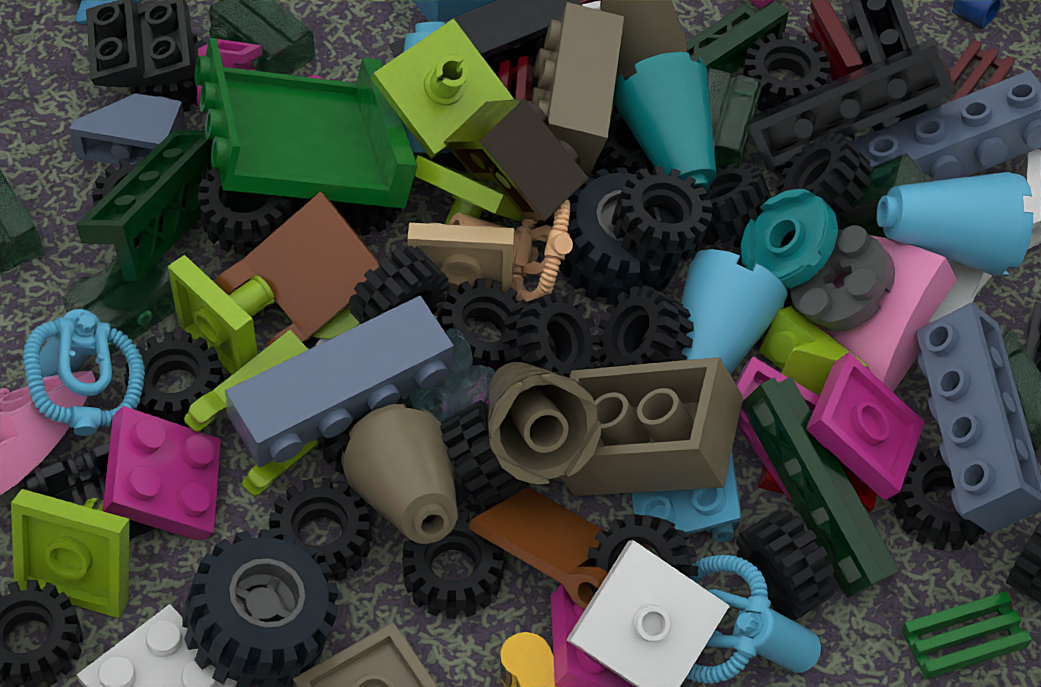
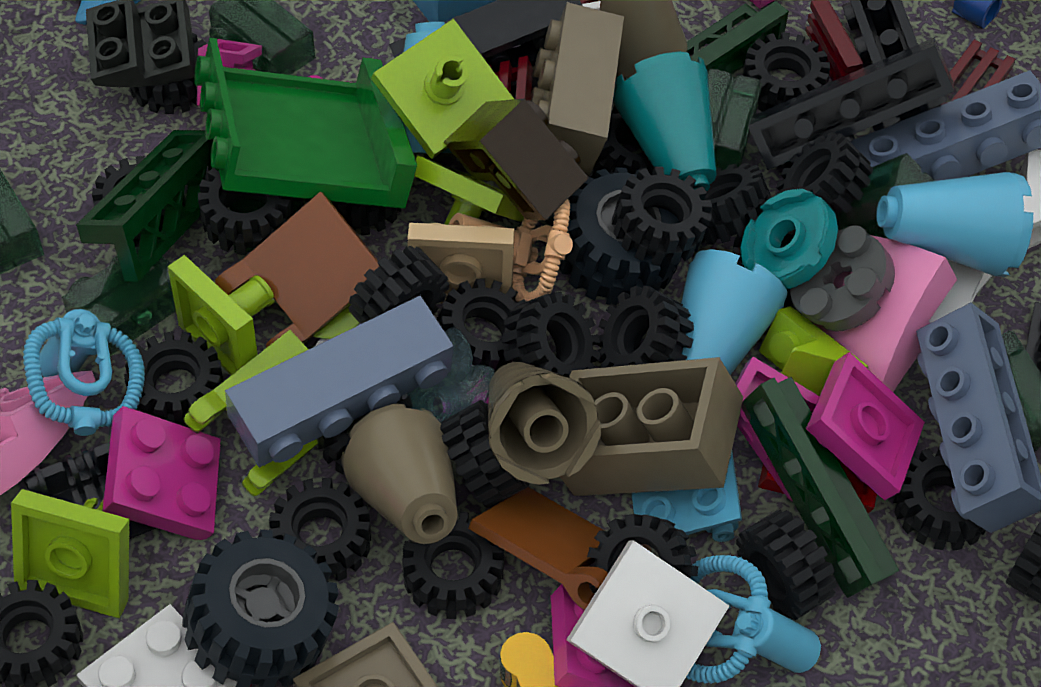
(126, 128): sand blue slope -> none
(1007, 620): green tile -> none

